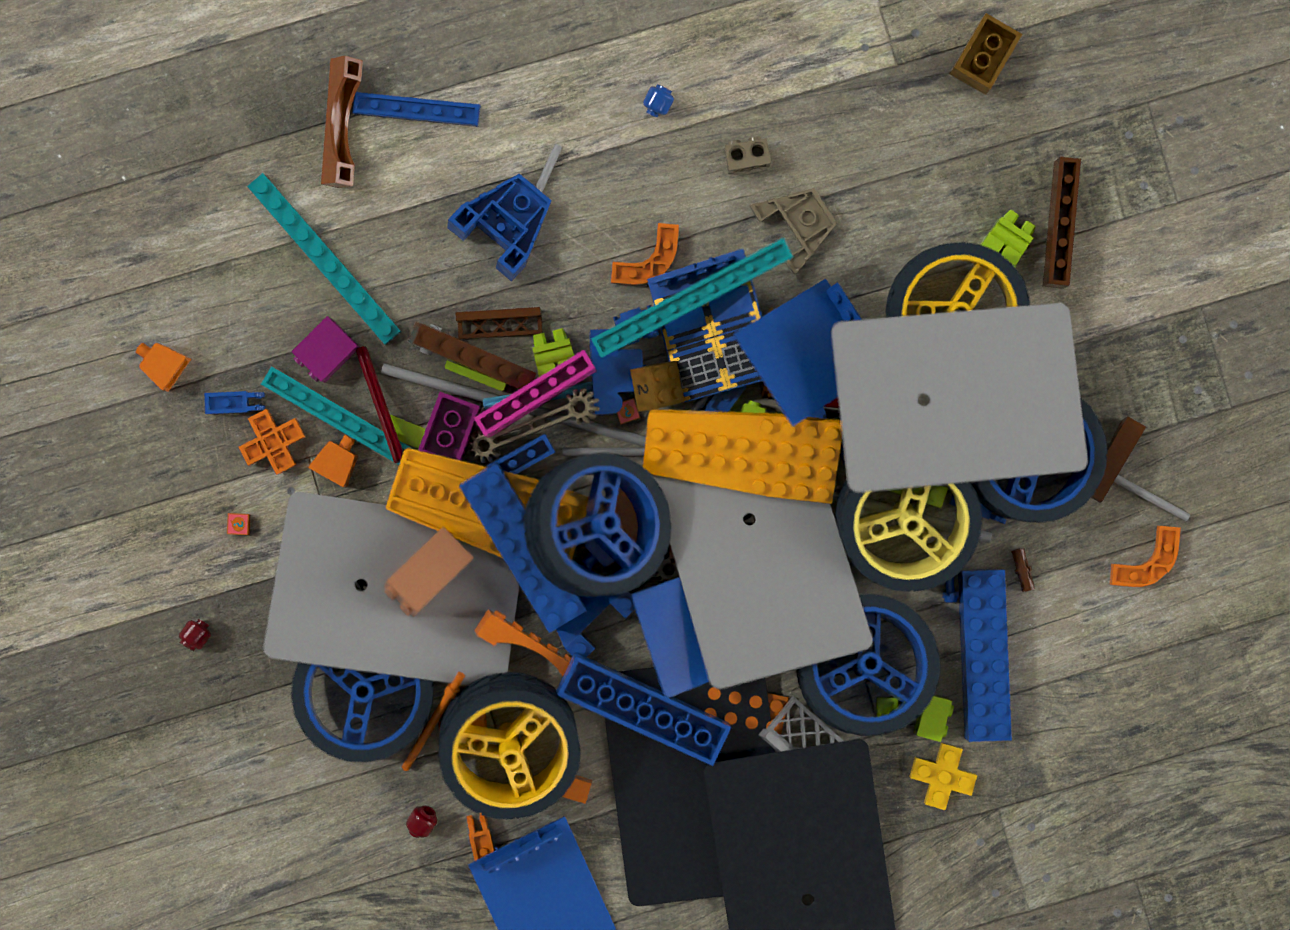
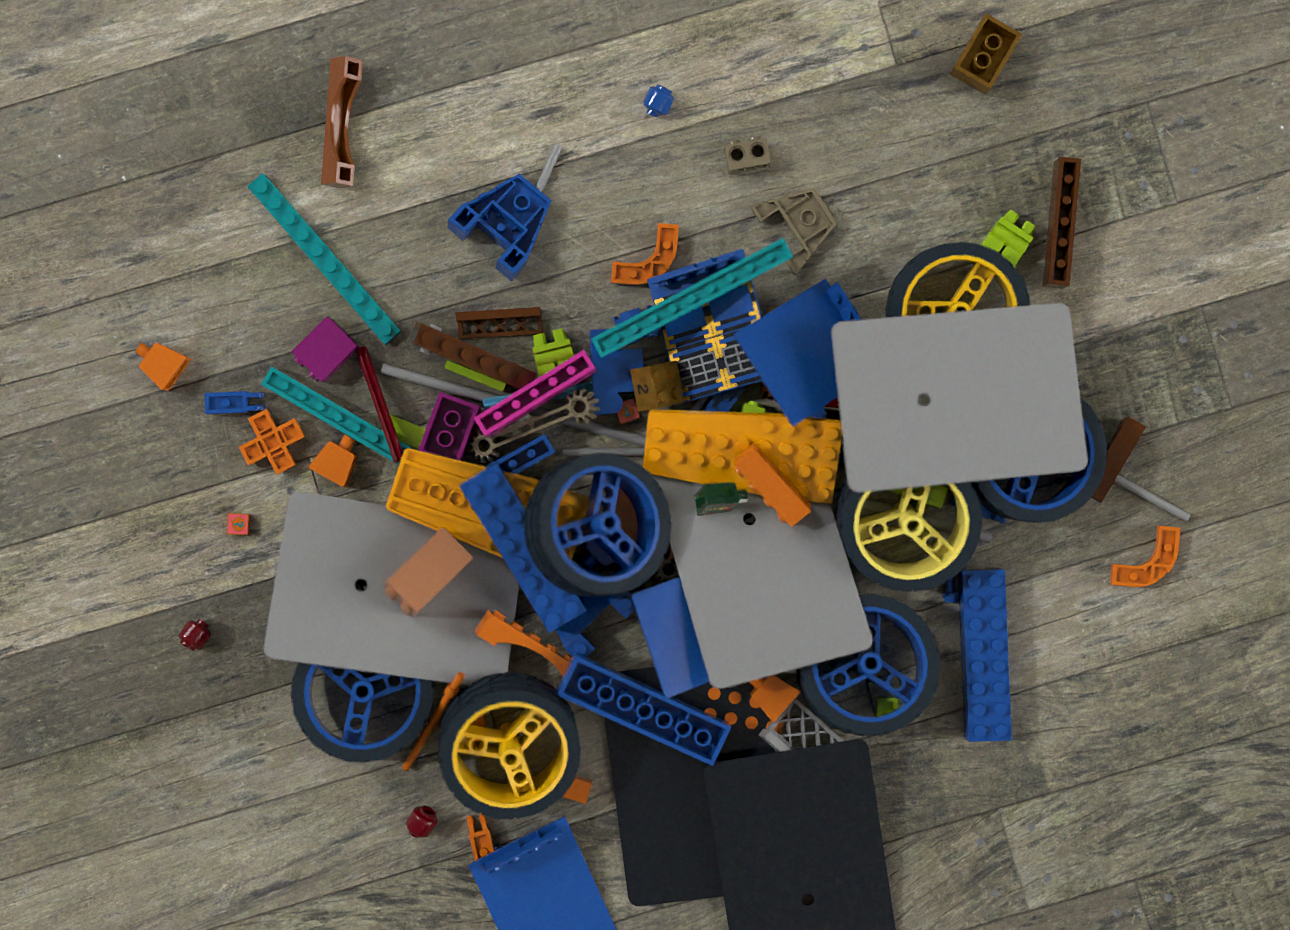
(416, 109): blue tile -> none
(718, 498): none -> clear green torso
(772, 485): none -> orange brick
(773, 695): none -> orange torso
(933, 720): lime brick -> none
(943, 776): yellow plate -> none
(1023, 569): reddish brown pin -> none

